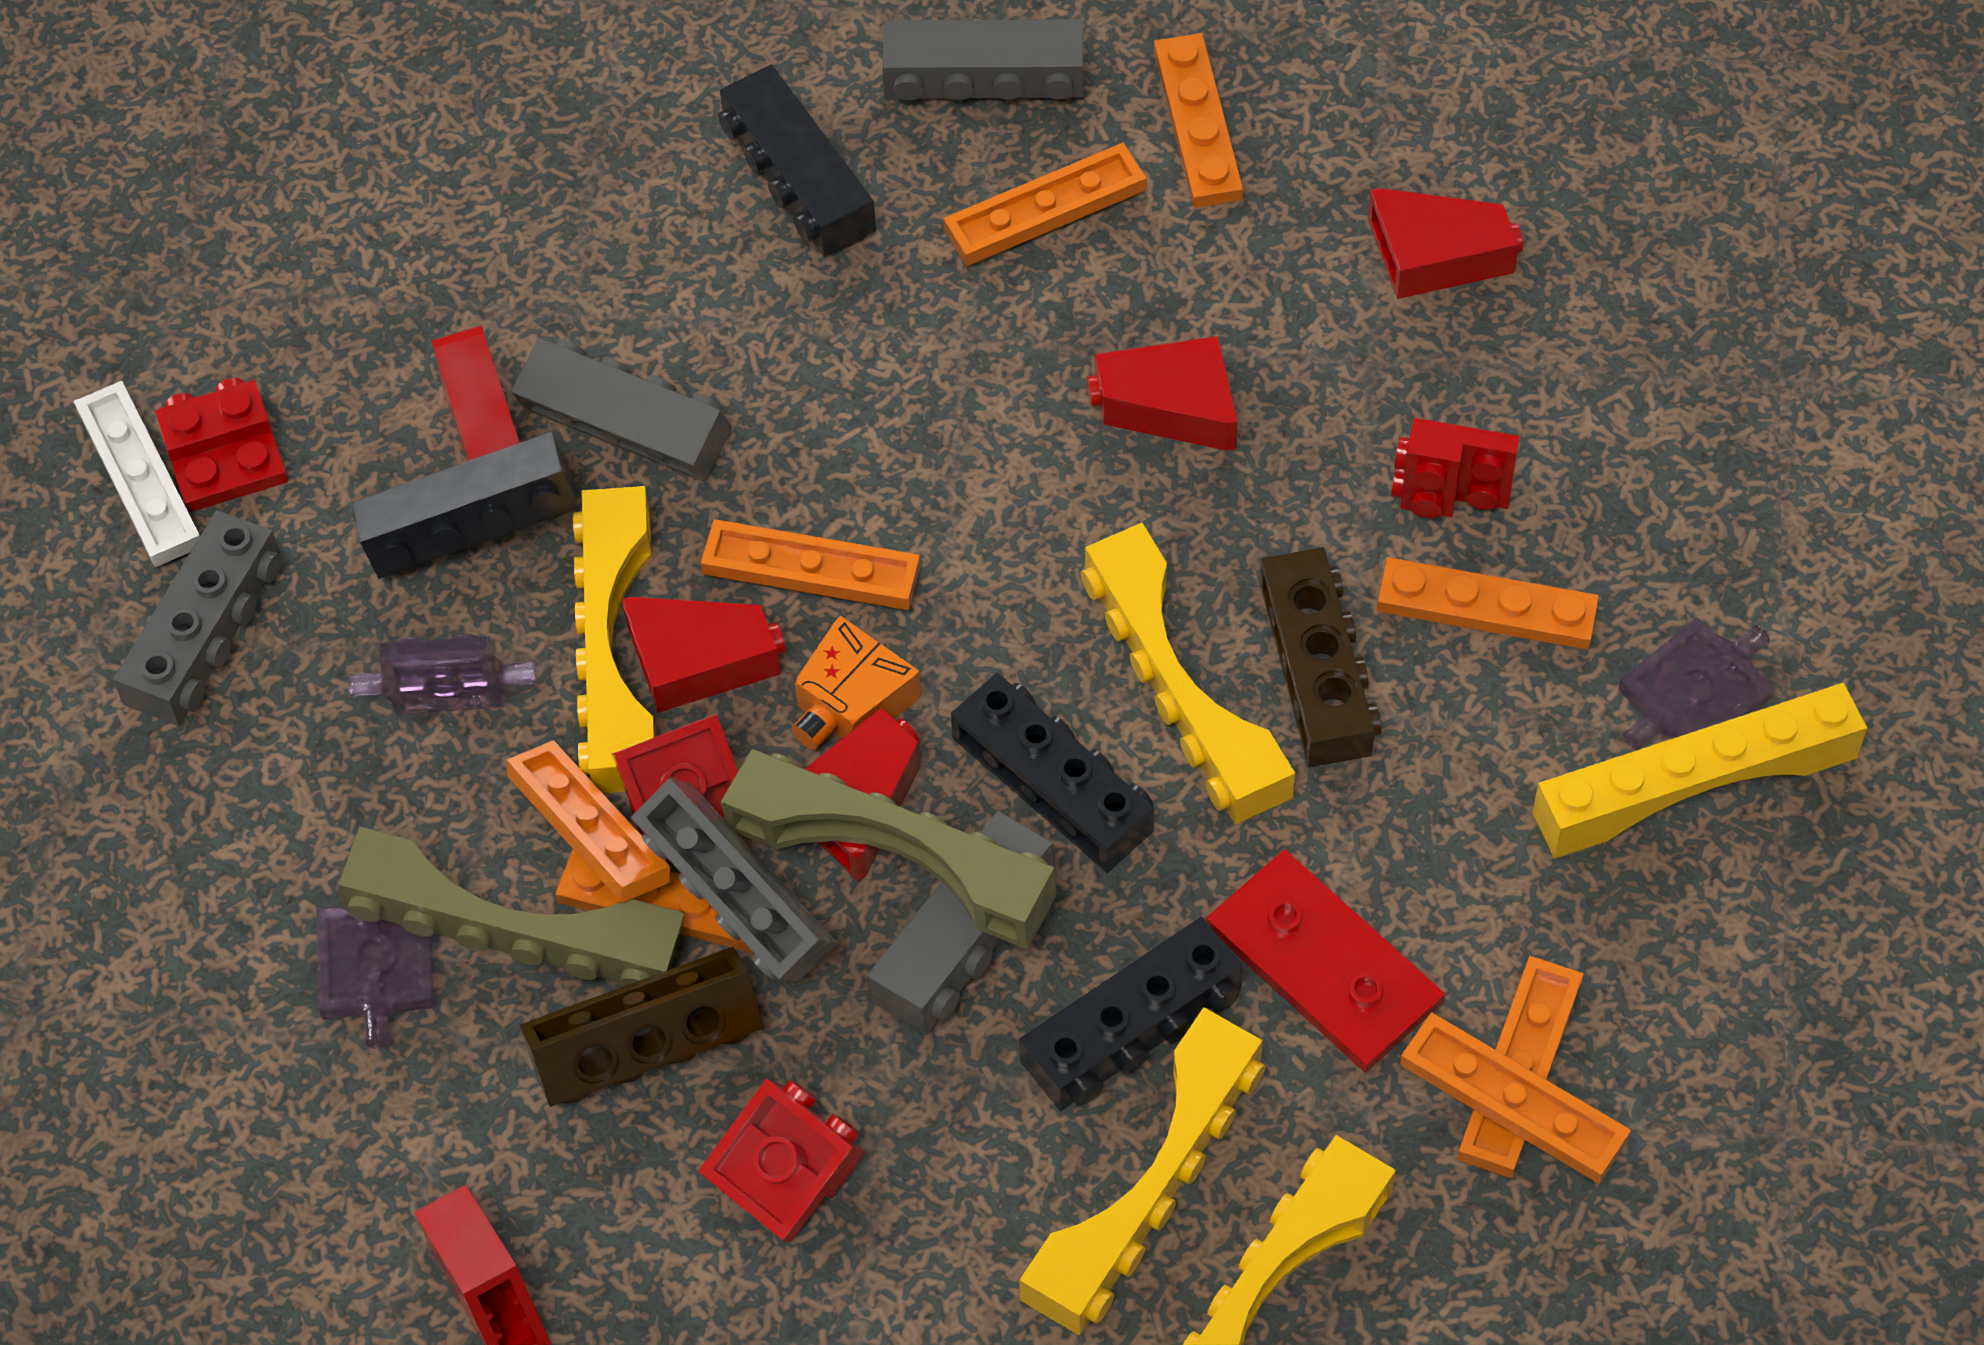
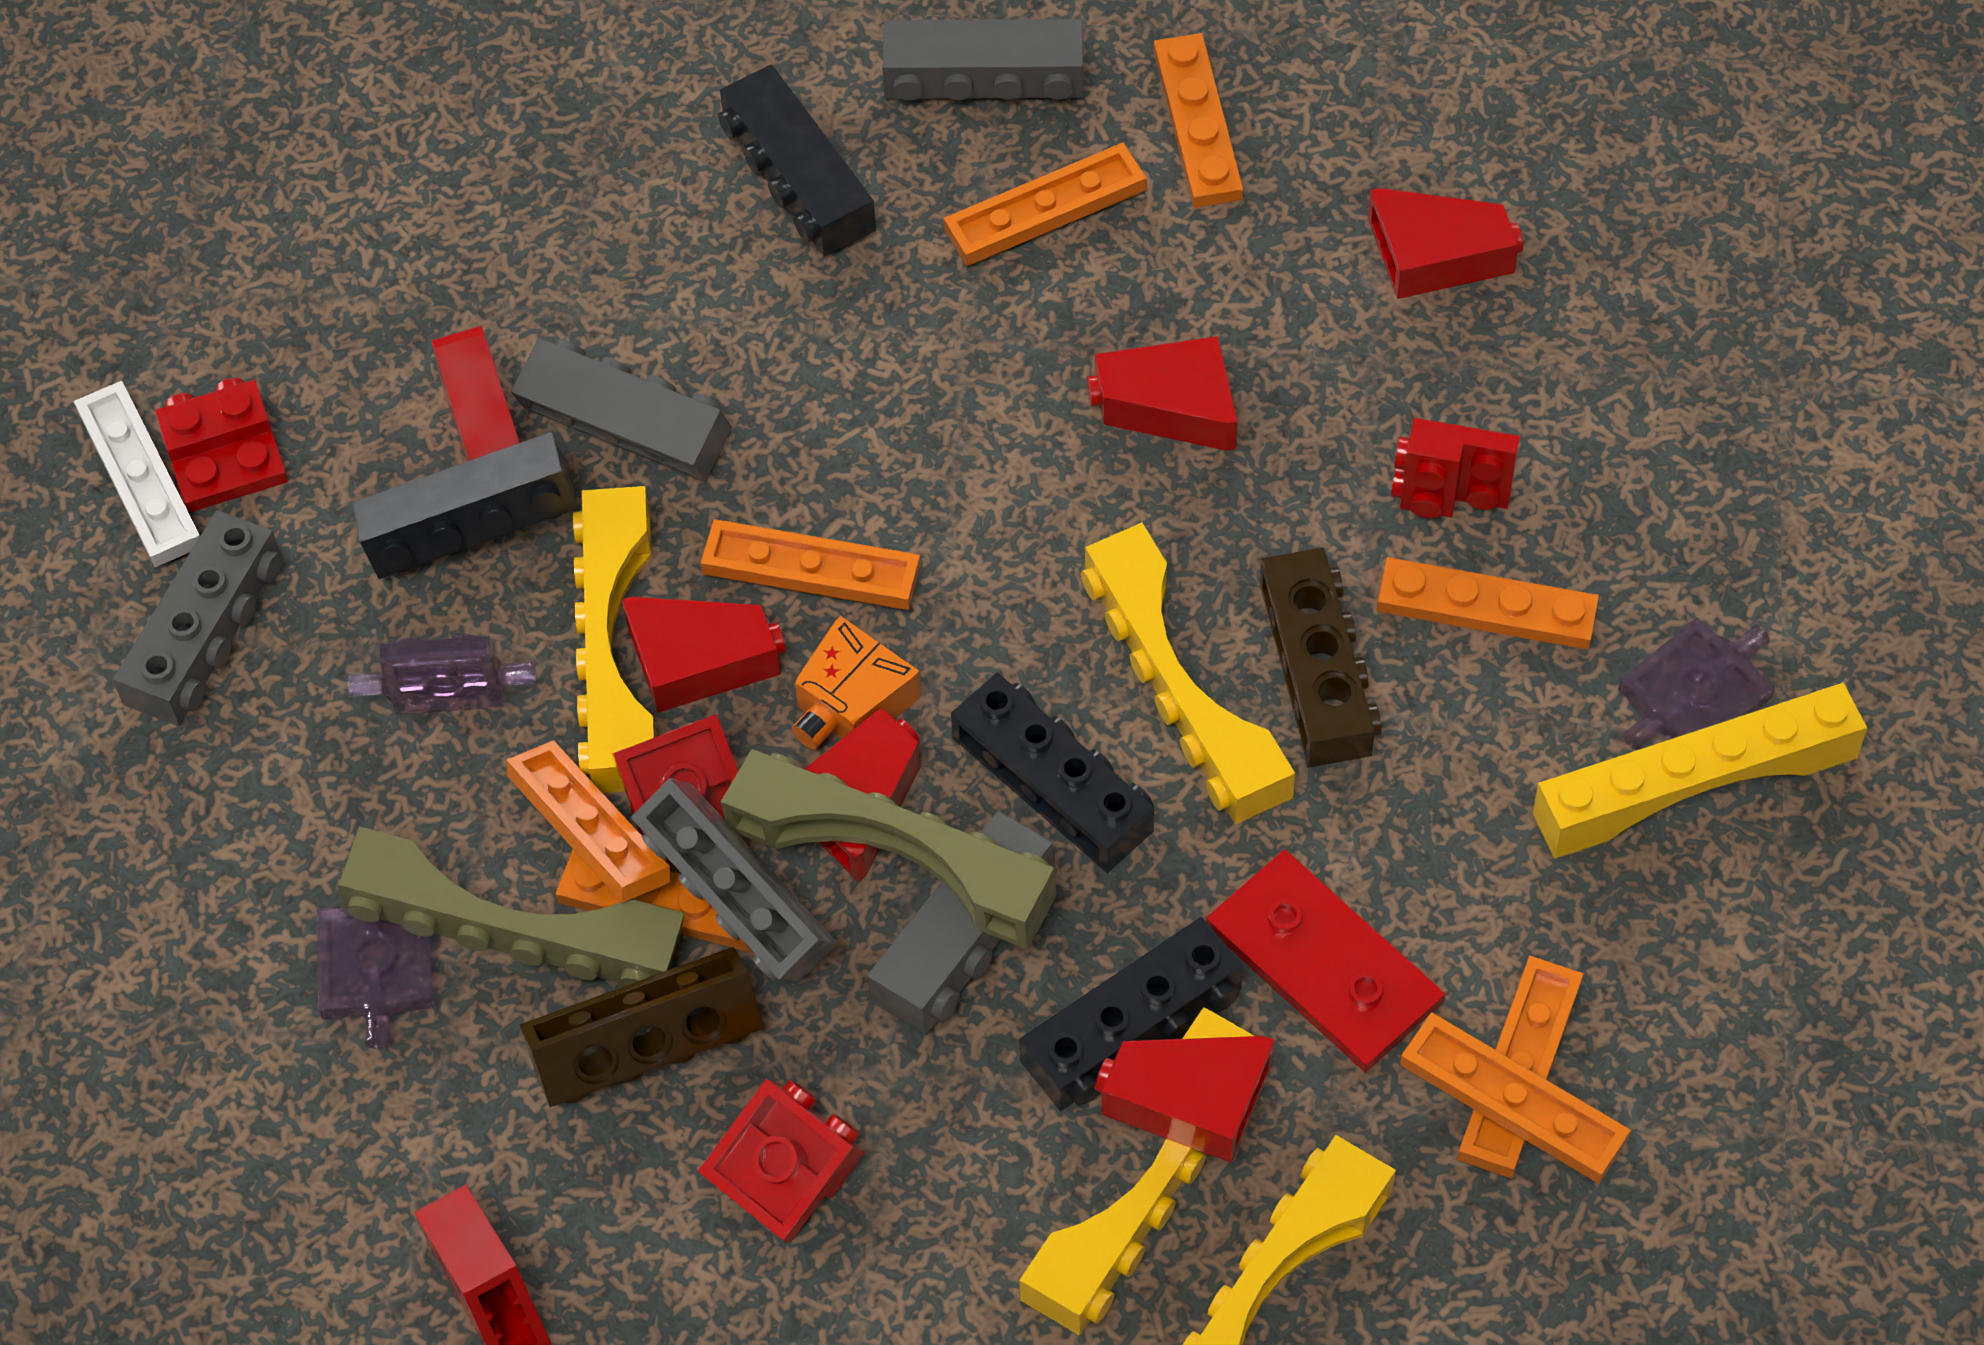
(1188, 1088): none -> red slope

